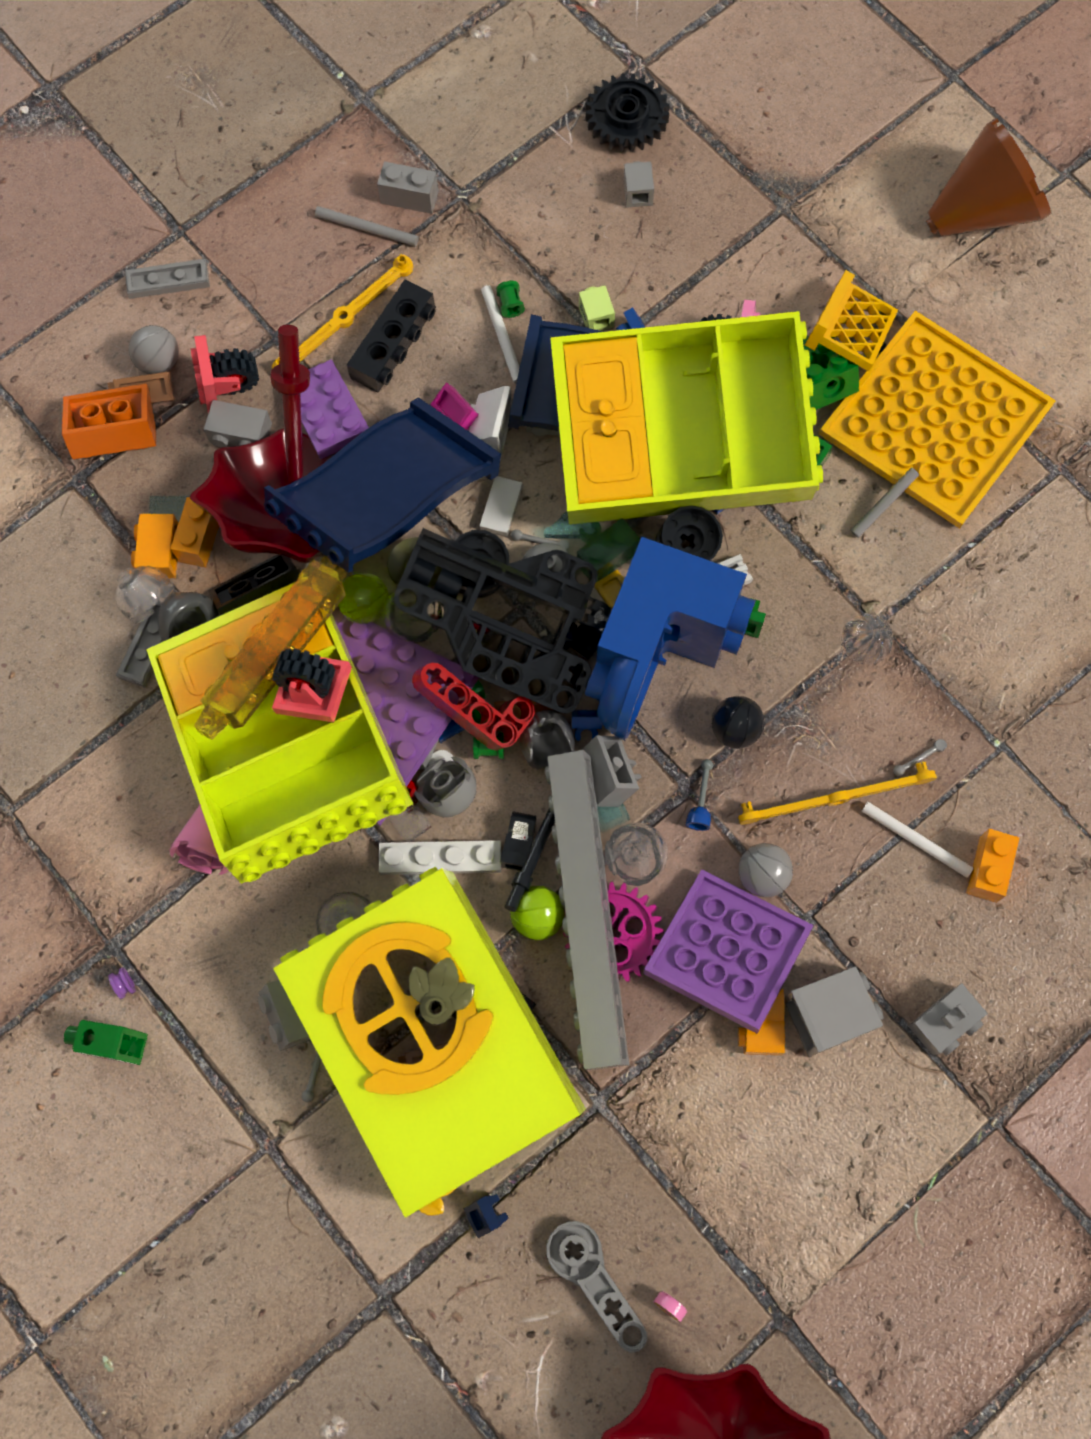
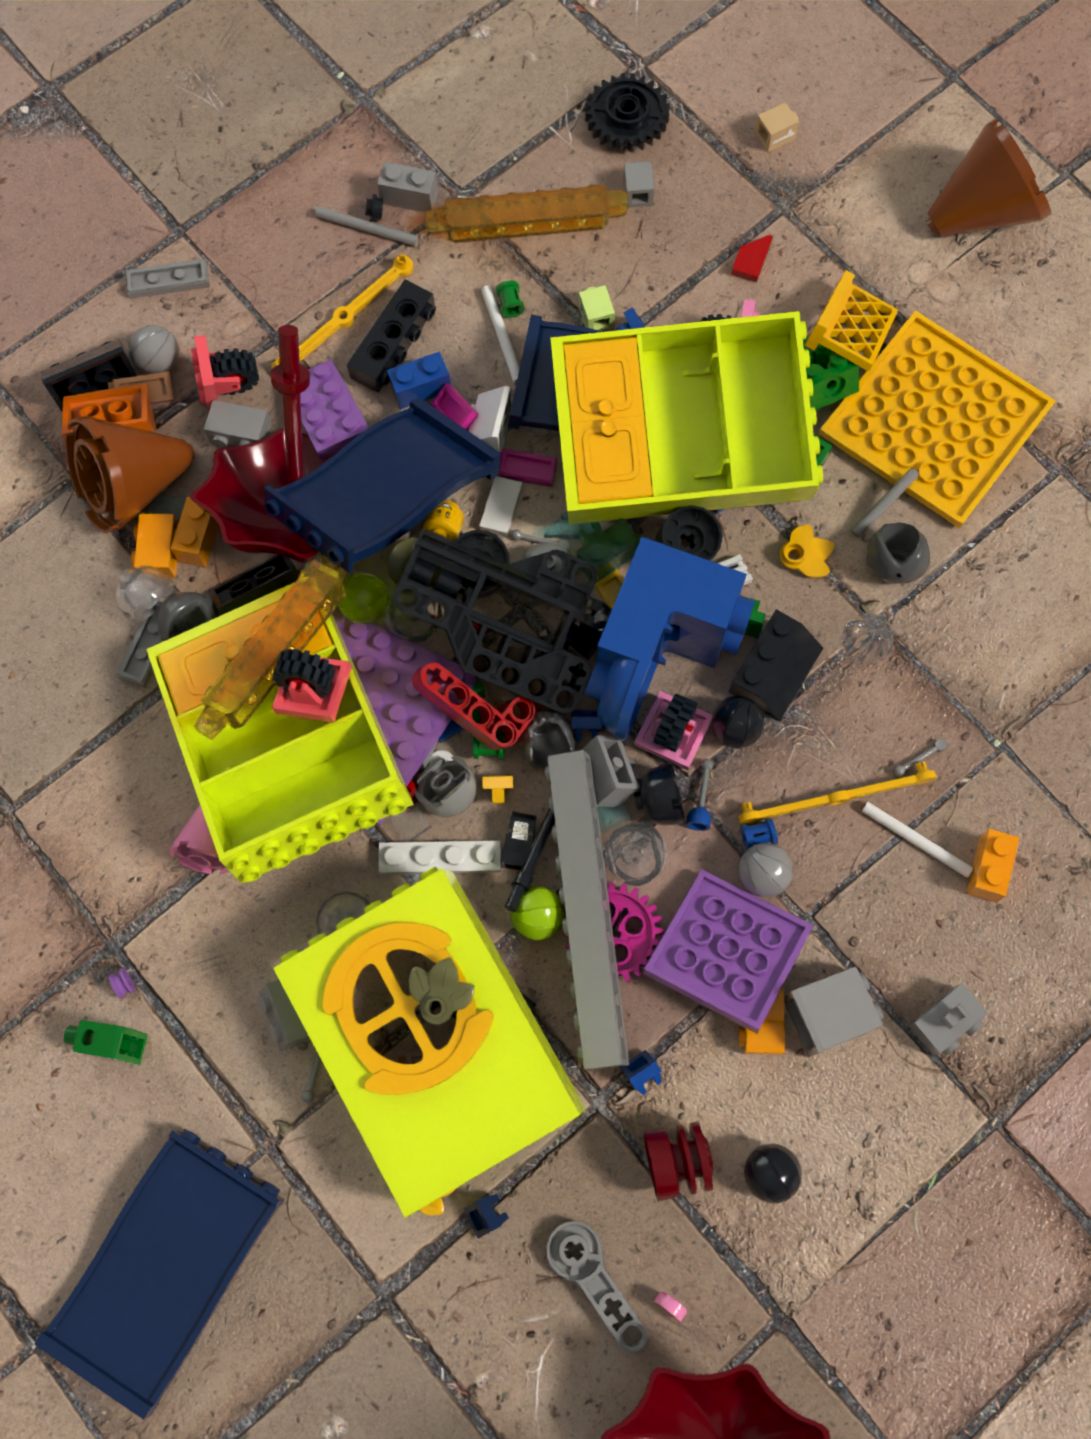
(88, 371): none -> black slope
(121, 468): none -> dark orange cone
(161, 1272): none -> dark blue panel
(374, 208): none -> black plate
(418, 379): none -> blue brick
(445, 520): none -> yellow head
(498, 784): none -> yellow tile
(527, 213): none -> clear yellow hinge
(527, 467): none -> dark pink tile
(640, 1070): none -> blue tile
(660, 796): none -> black cylinder
(673, 729): none -> bright pink plate
(678, 1161): none -> dark red wheel
(752, 258): none -> red tile
(767, 827): none -> blue bush
(773, 1173): none -> black piece
(777, 126): none -> tan brick
(777, 665): none -> black slope
(810, 552): none -> yellow plate
(898, 553): none -> dark grey piece

